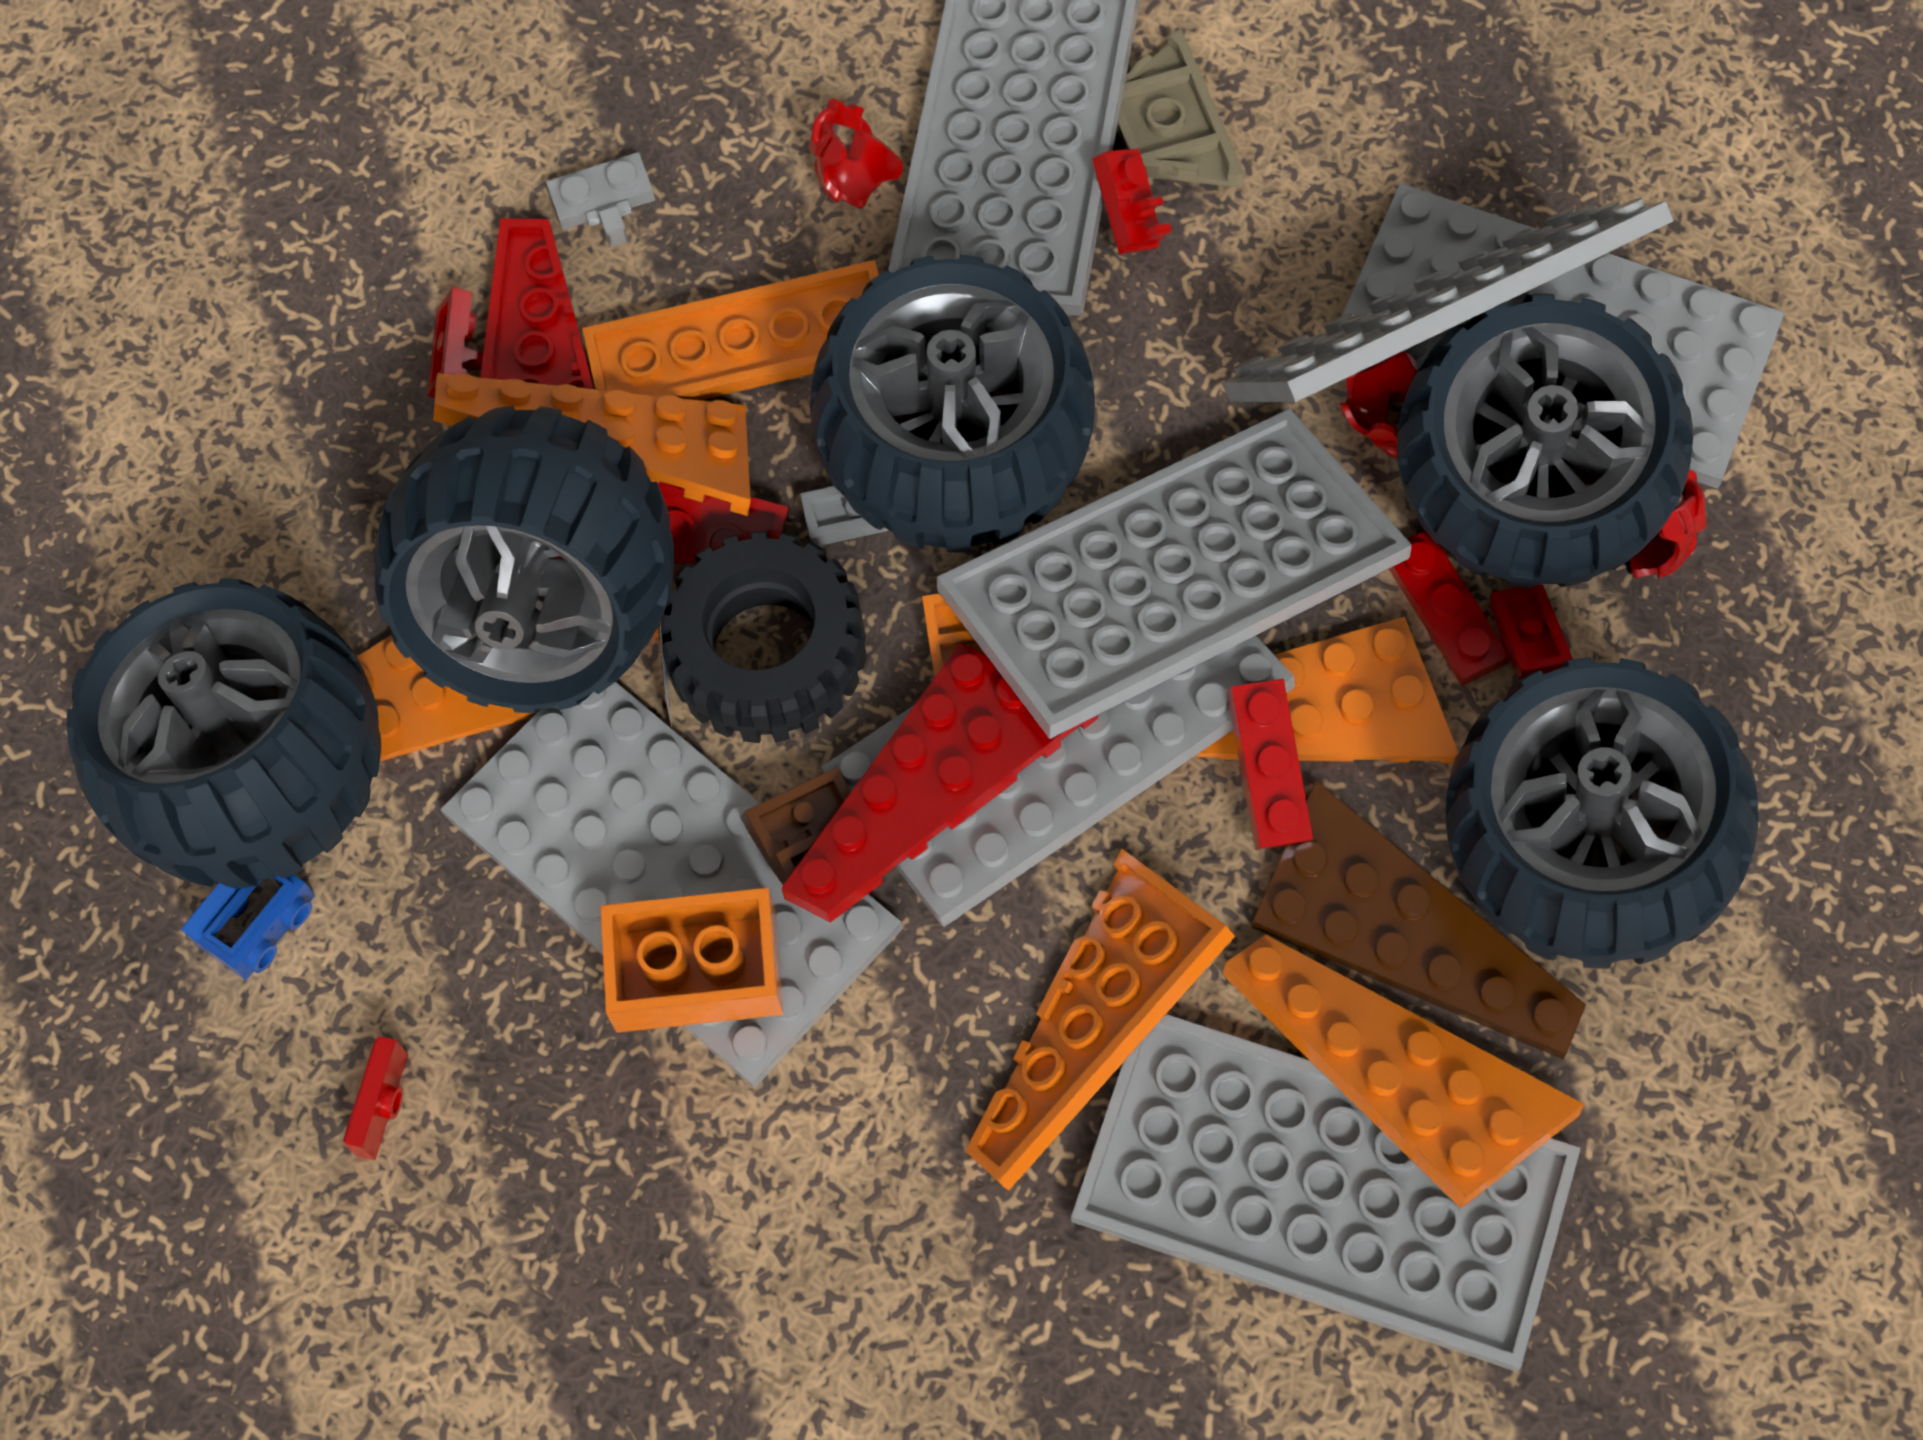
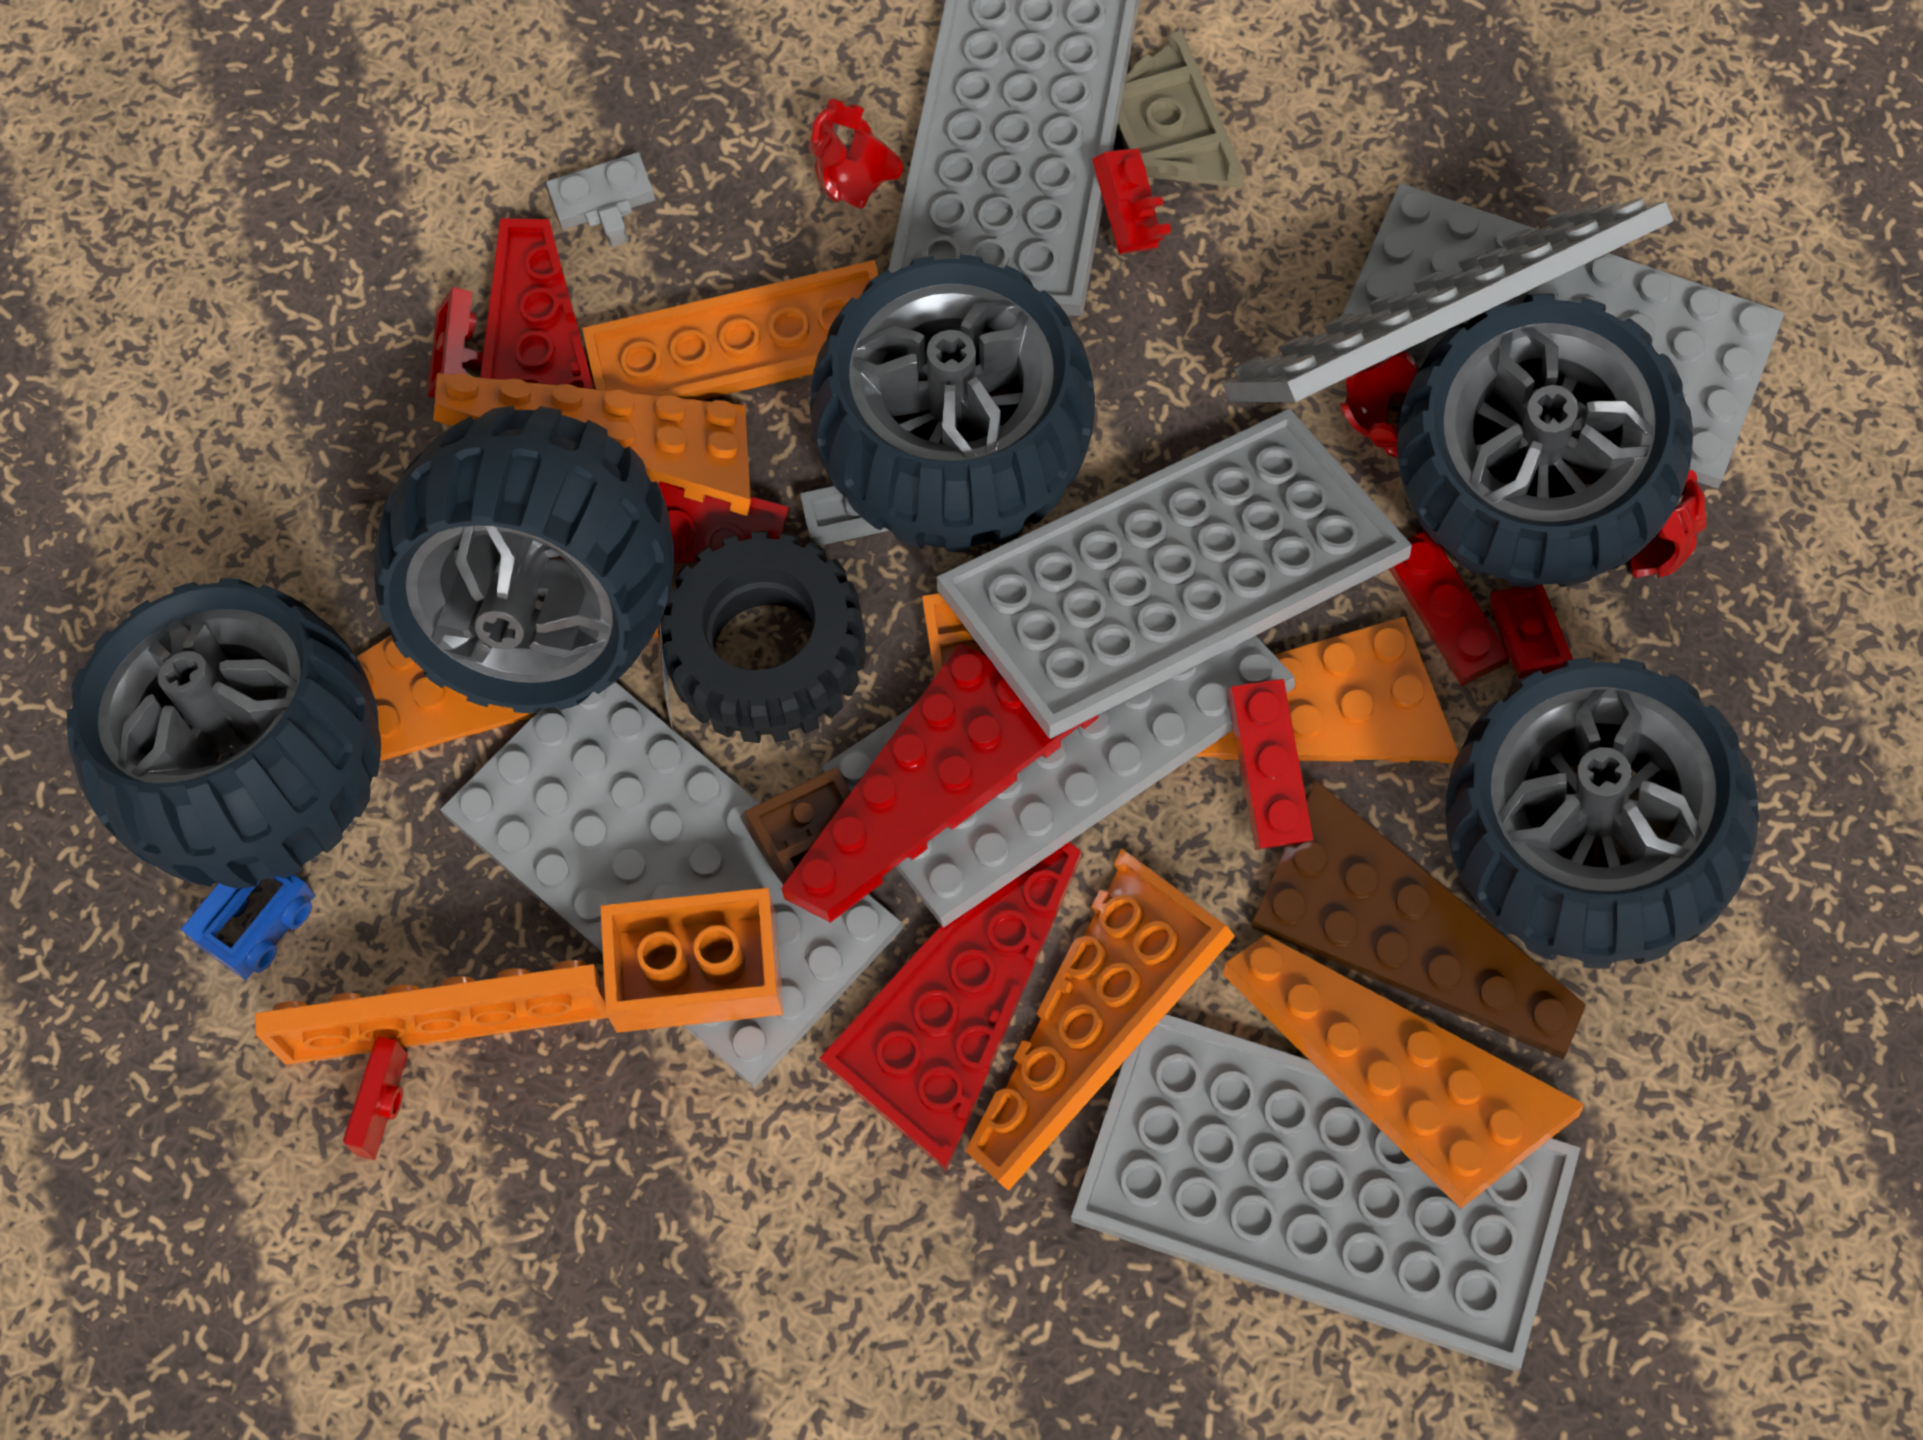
(434, 1014): none -> orange plate
(941, 1019): none -> red wing

